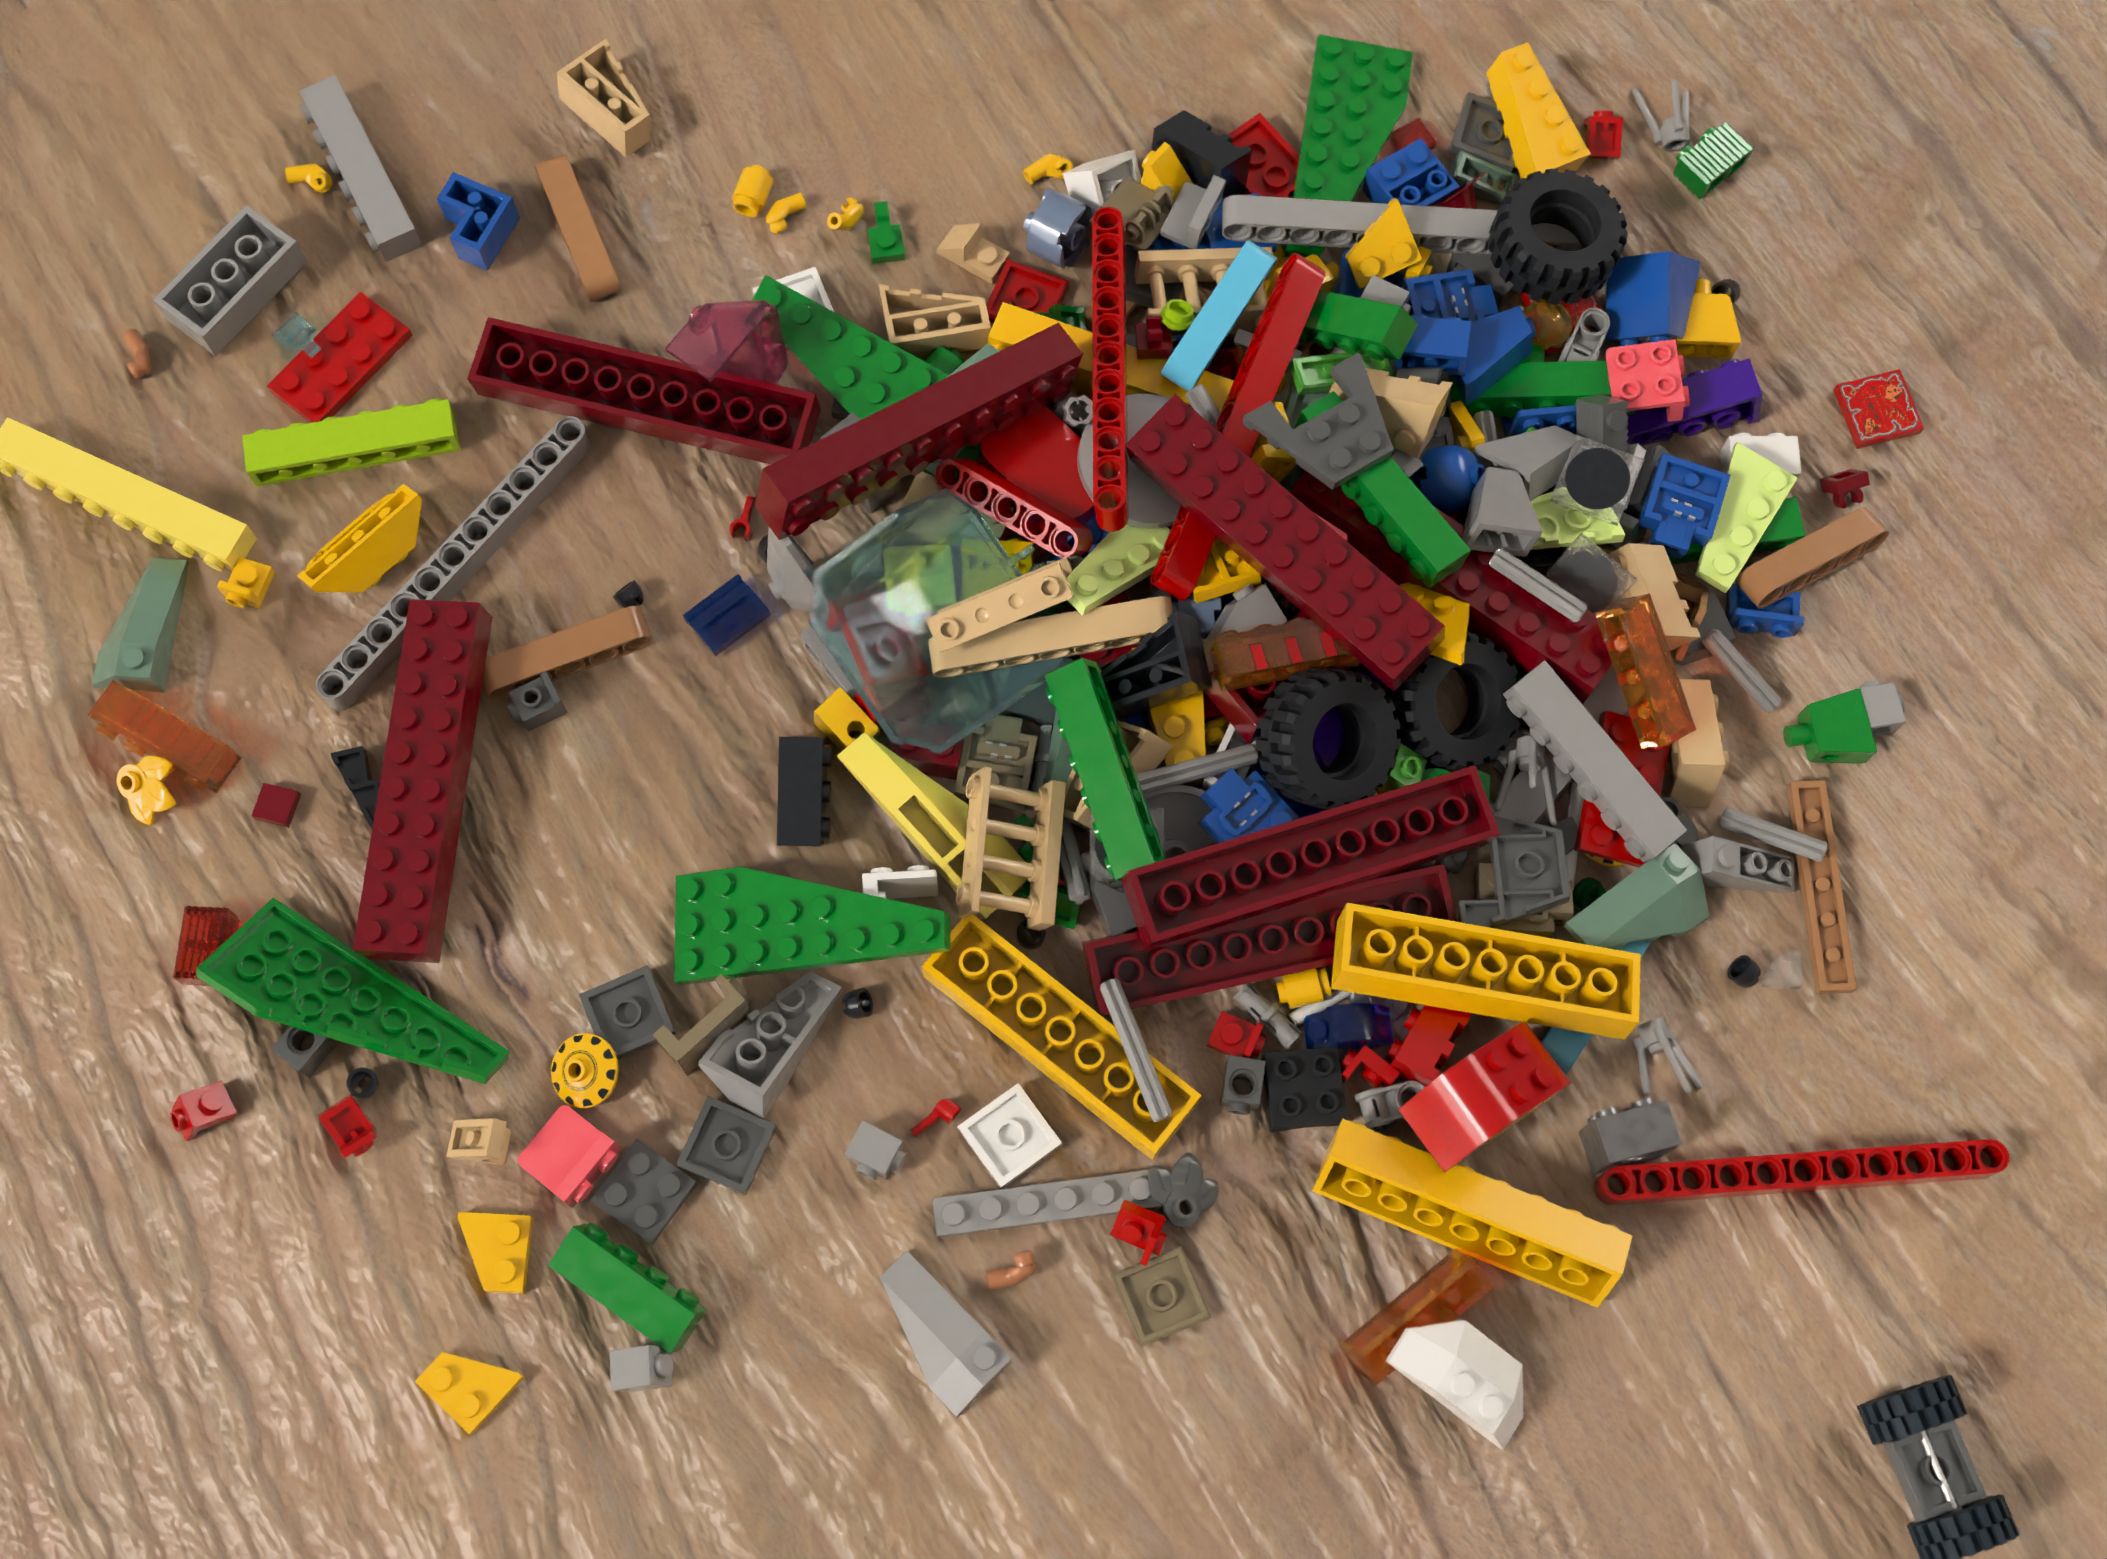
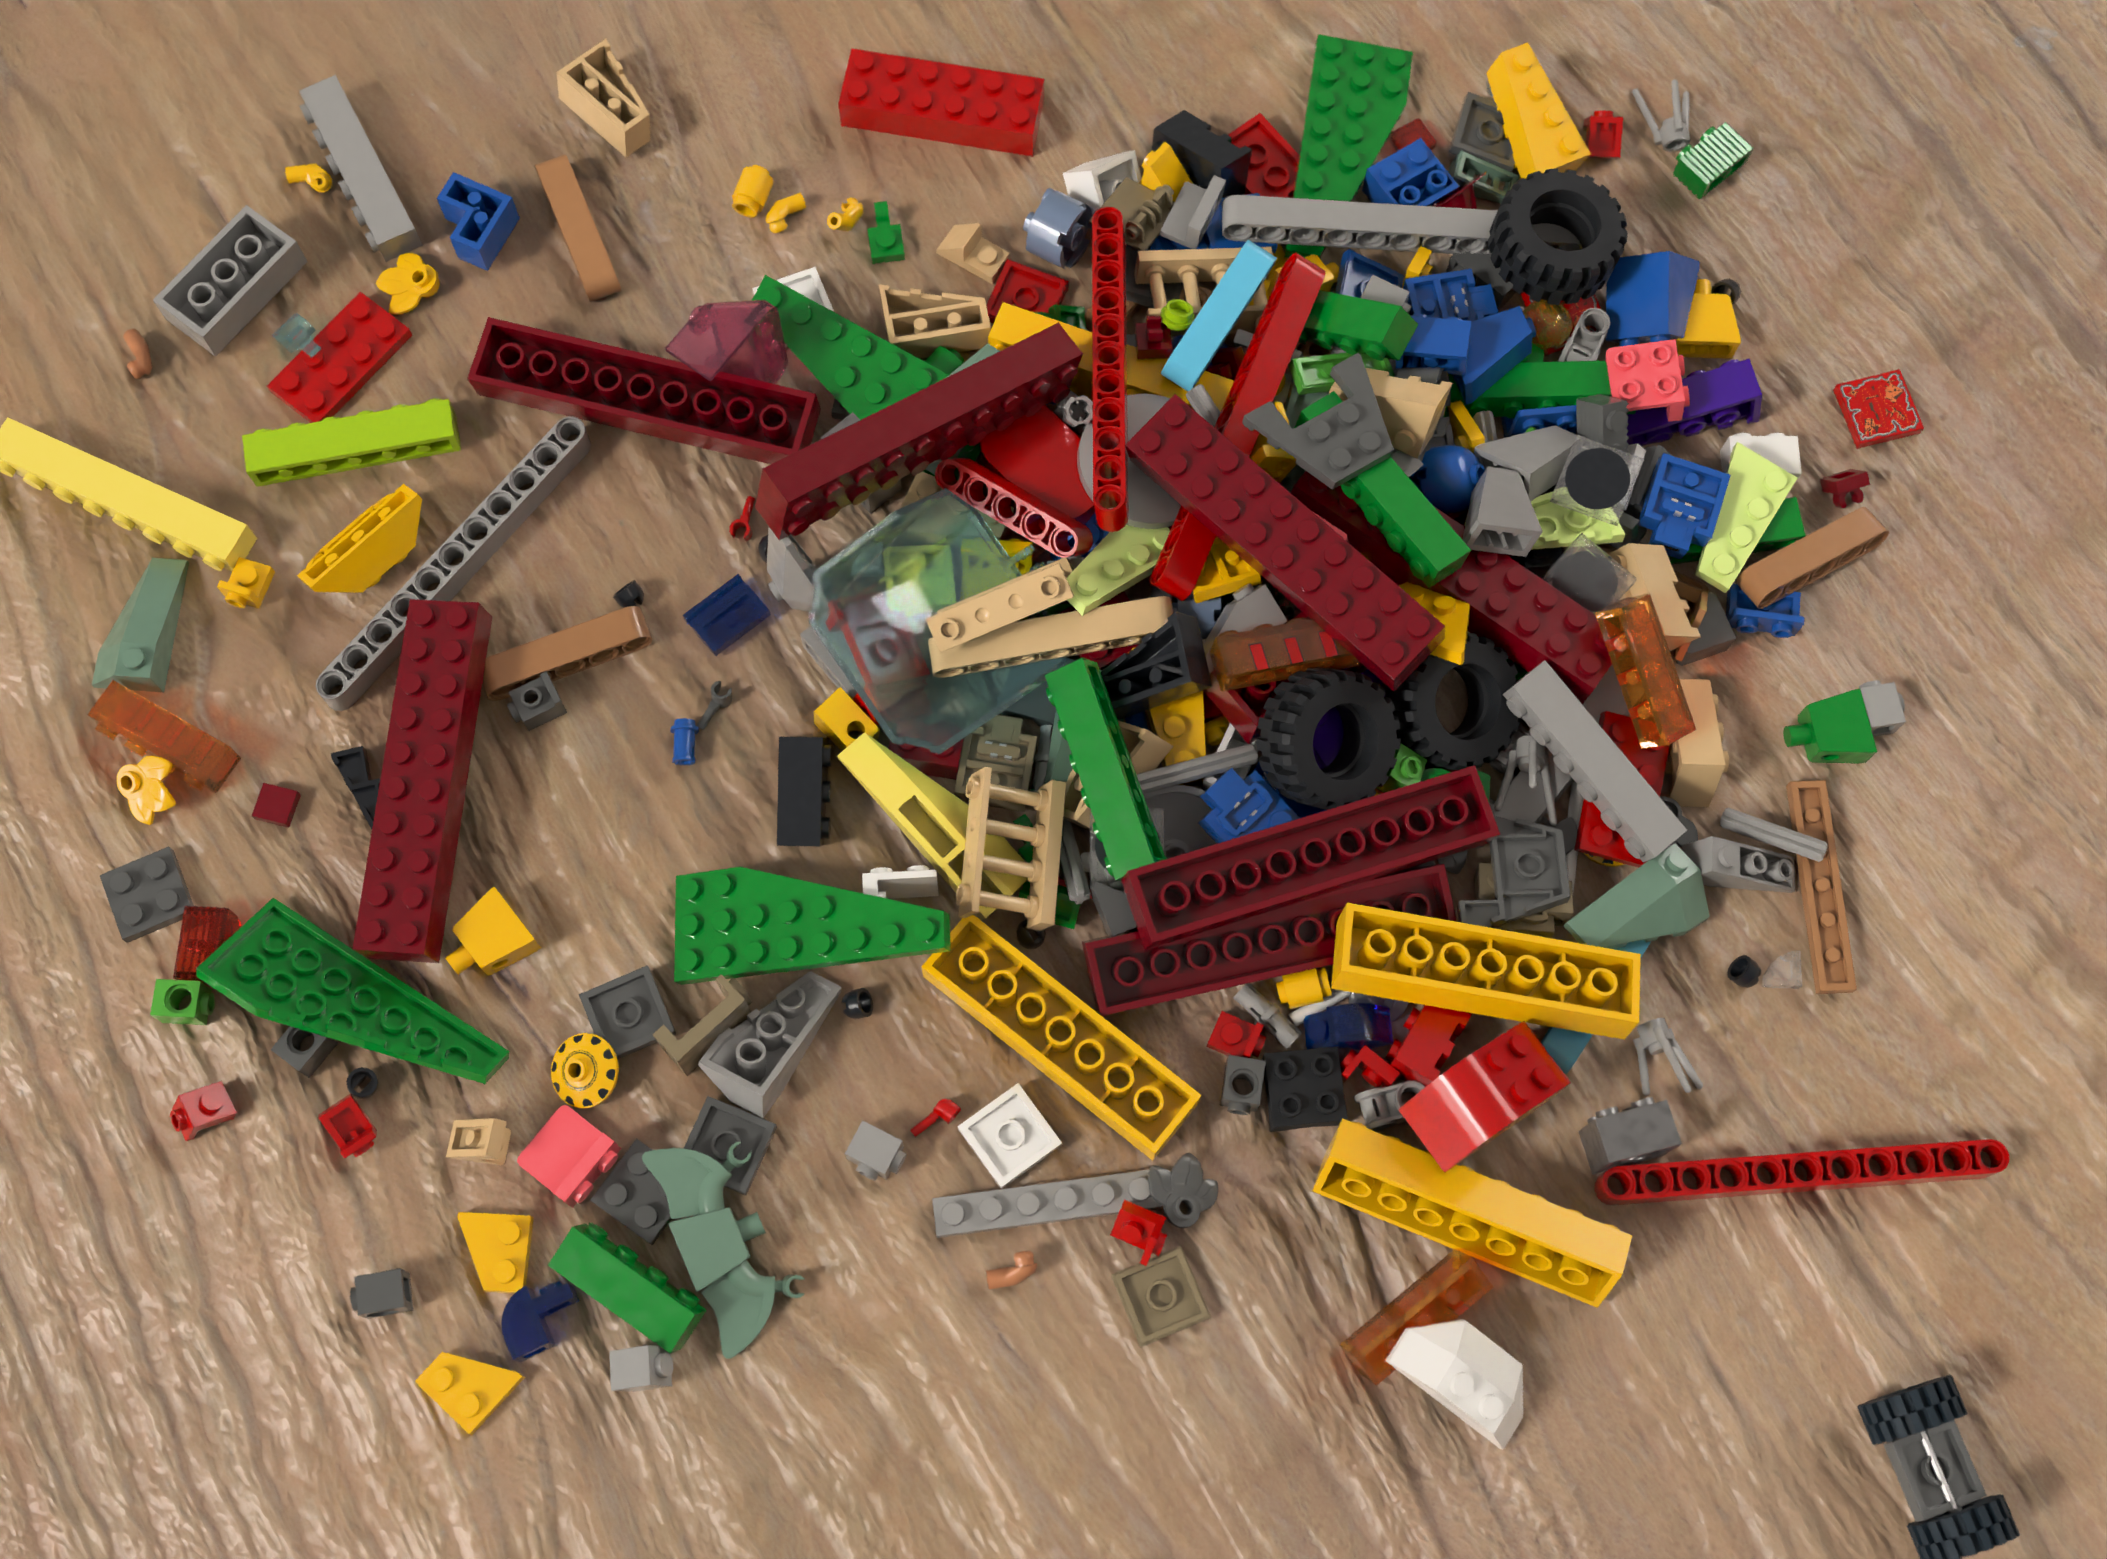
(147, 894): none -> dark grey plate
(170, 993): none -> bright green brick
(382, 1293): none -> dark grey brick
(408, 283): none -> yellow plate
(491, 936): none -> yellow torso
(525, 1321): none -> clear blue brick
(684, 741): none -> blue pin
(715, 1242): none -> sand green torso
(716, 703): none -> dark grey hand
(941, 102): none -> red brick
(946, 1340): light grey wedge -> none
(1049, 166): yellow arm -> none
(1135, 1050): light grey axle -> none
(1384, 247): yellow wing -> none
(1538, 585): light grey axle -> none
(1587, 892): dark green plate -> none
(1741, 670): light grey axle -> none

